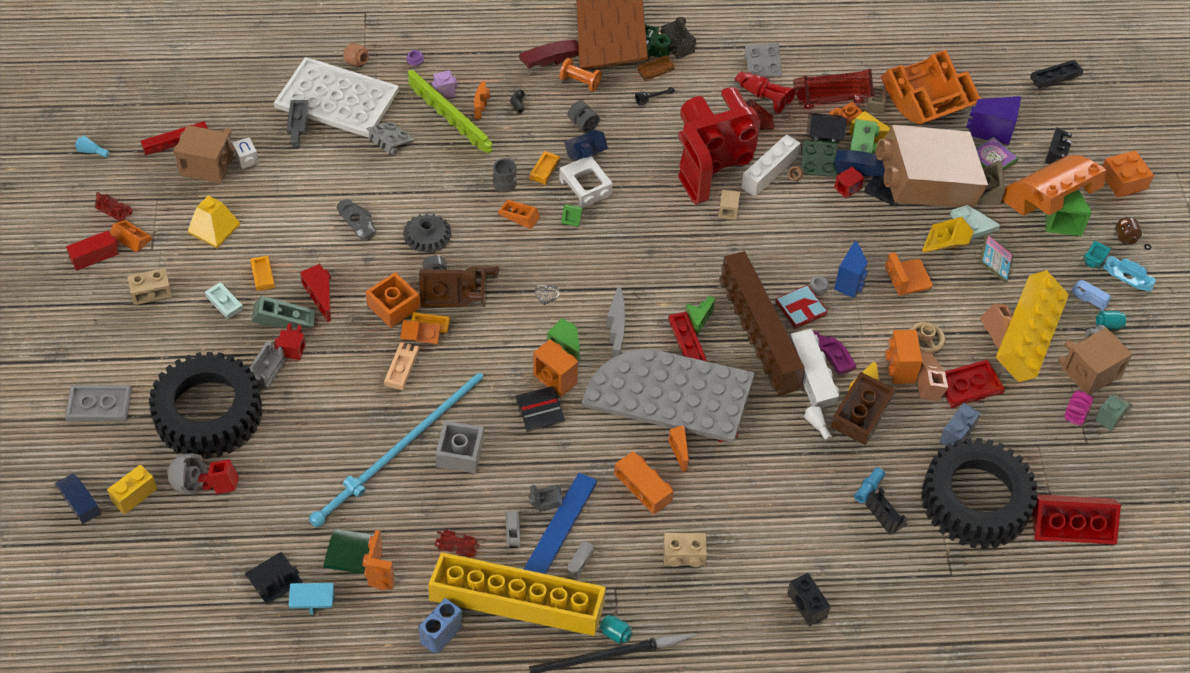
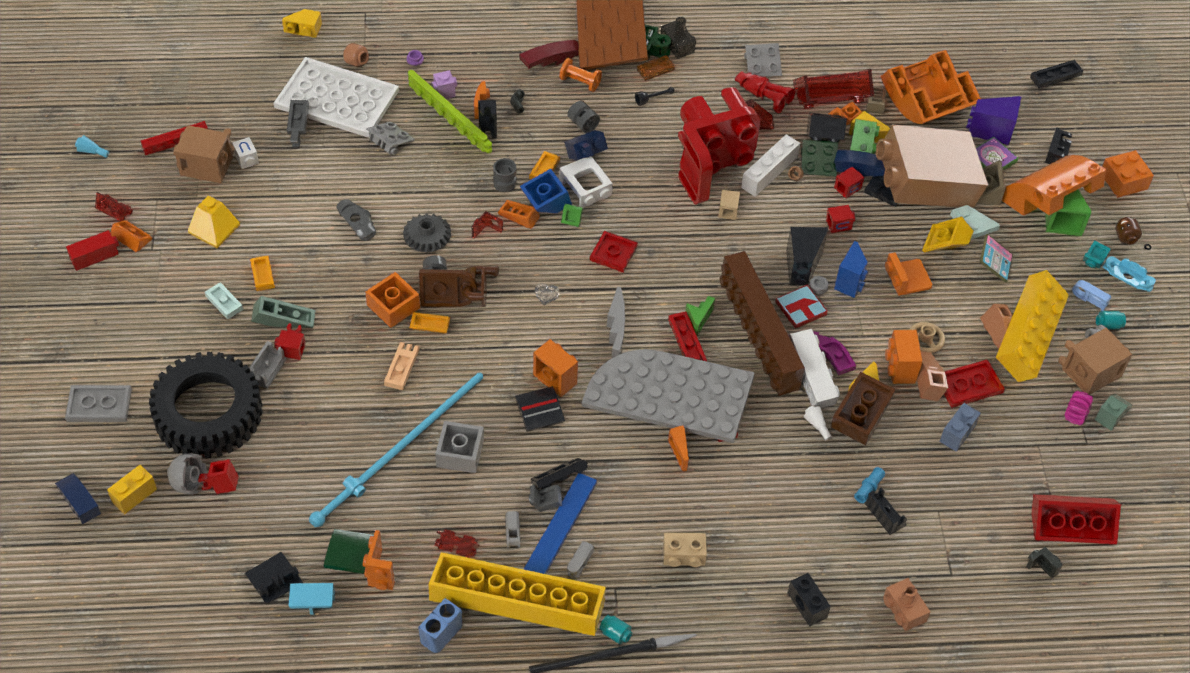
(149, 286): tan brick -> none
(303, 23): none -> yellow slope
(317, 284): red slope -> none
(420, 332): orange slope -> none
(485, 220): none -> clear red bracket
(488, 116): none -> black hinge
(546, 193): none -> blue slope
(559, 473): none -> black hinge
(566, 335): bright green slope -> none
(613, 251): none -> red tile
(643, 482): orange brick -> none
(804, 252): none -> black slope
(840, 218): none -> red brick
(906, 604): none -> nougat brick
(972, 524): black tyre -> none
(1046, 560): none -> pearl dark grey bracket

